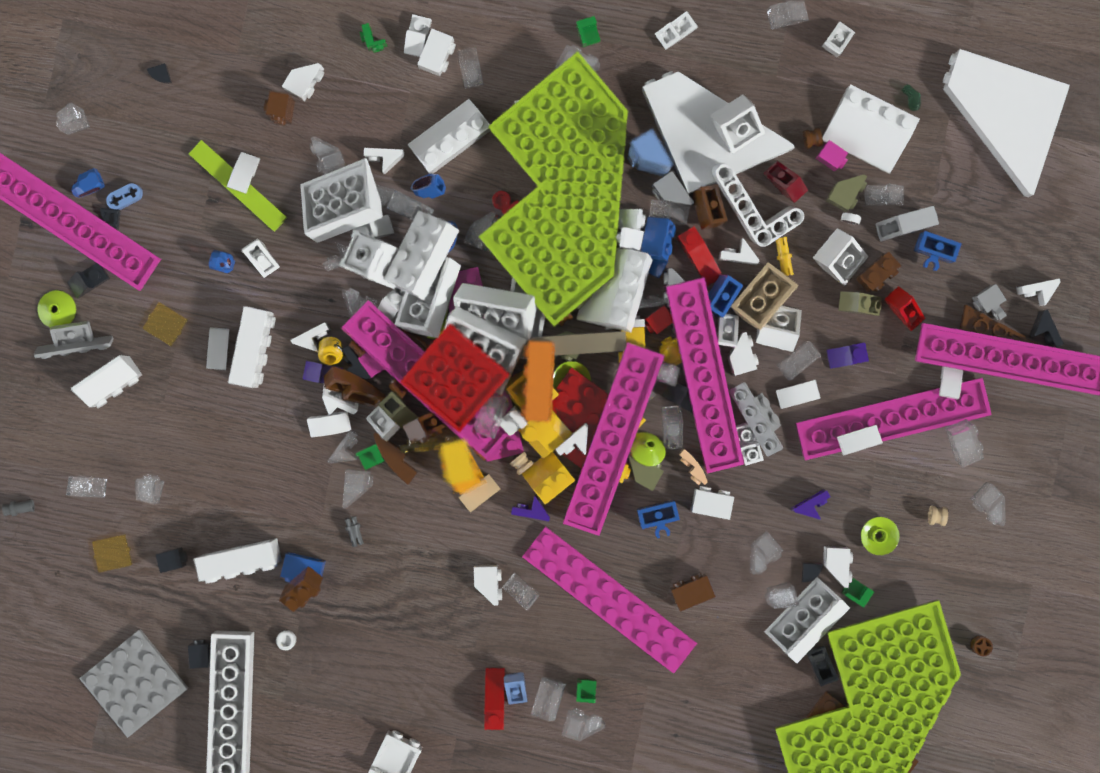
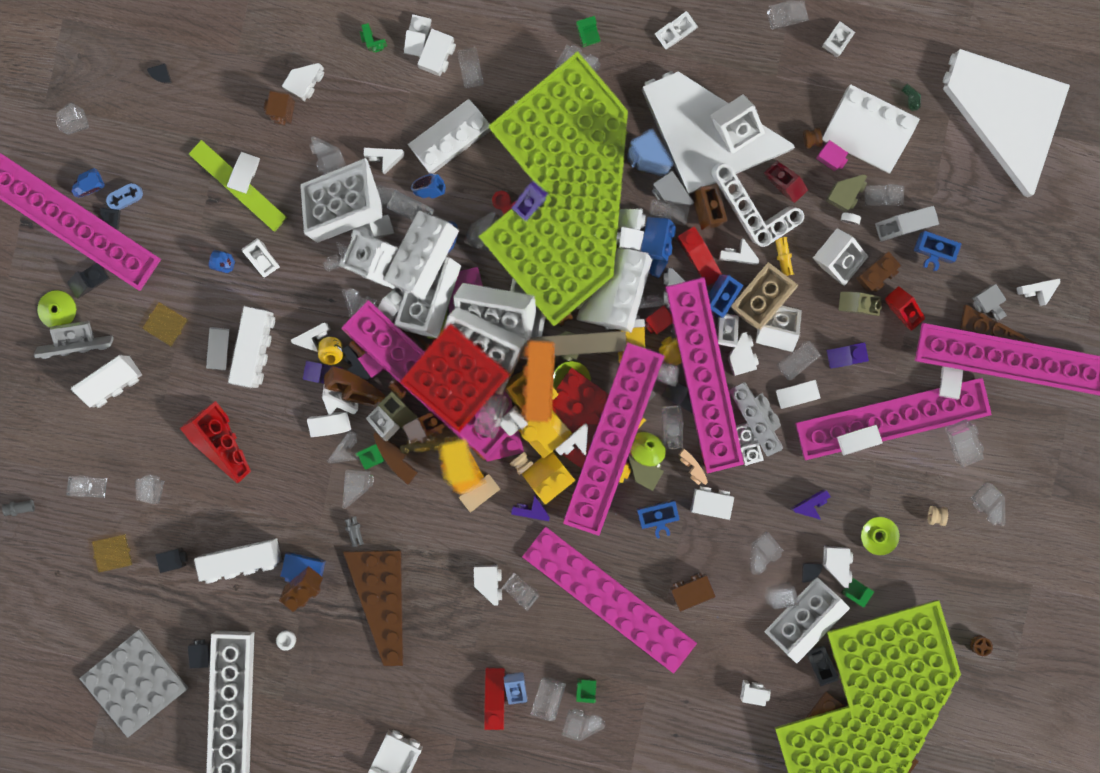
(214, 438): none -> red wedge
(379, 587): none -> reddish brown wing
(530, 201): none -> dark purple slope
(754, 693): none -> white brick
(1045, 324): black slope -> none

